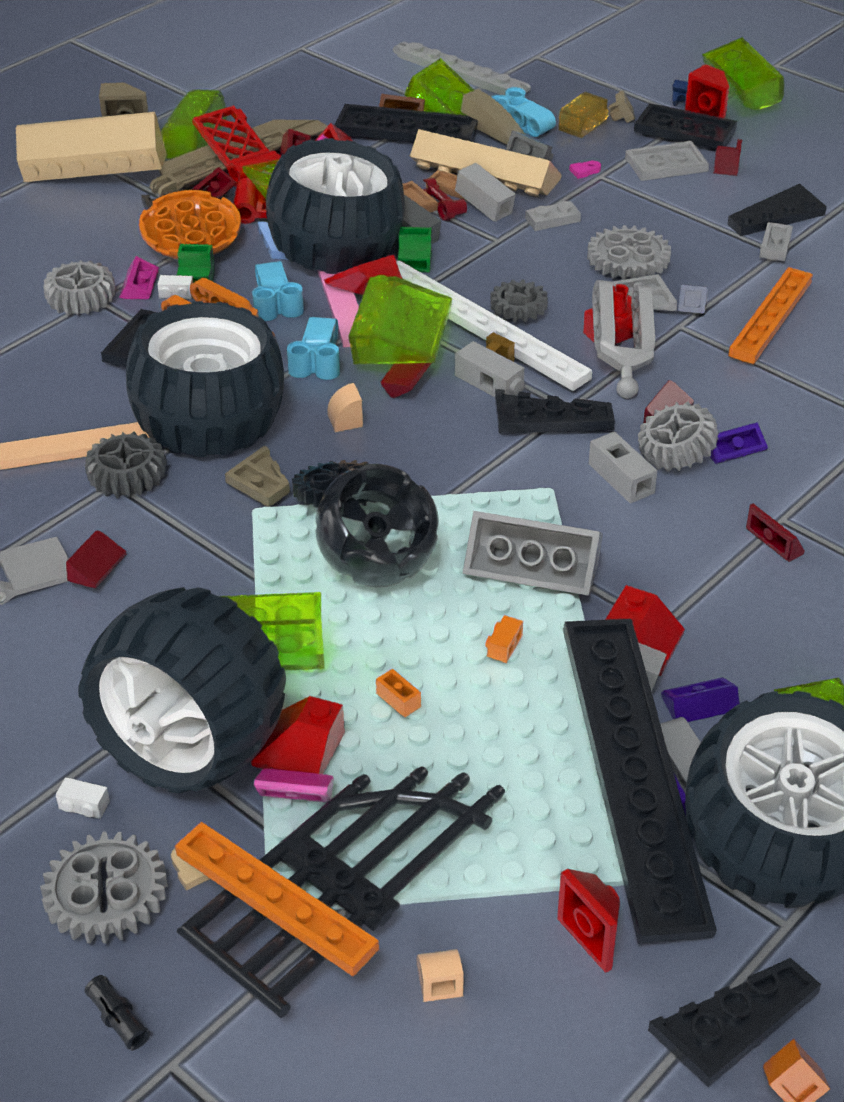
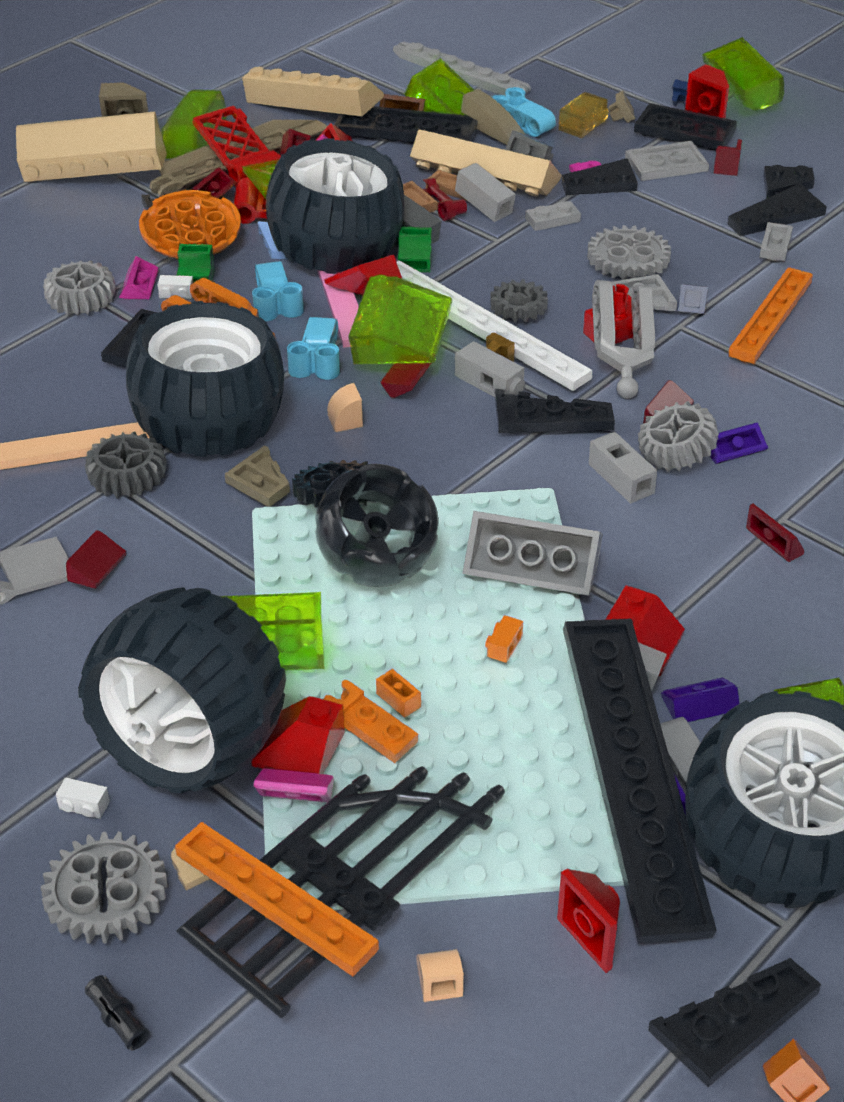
(310, 91): none -> tan slope
(374, 724): none -> orange plate
(605, 178): none -> black wing
(781, 178): none -> black wing

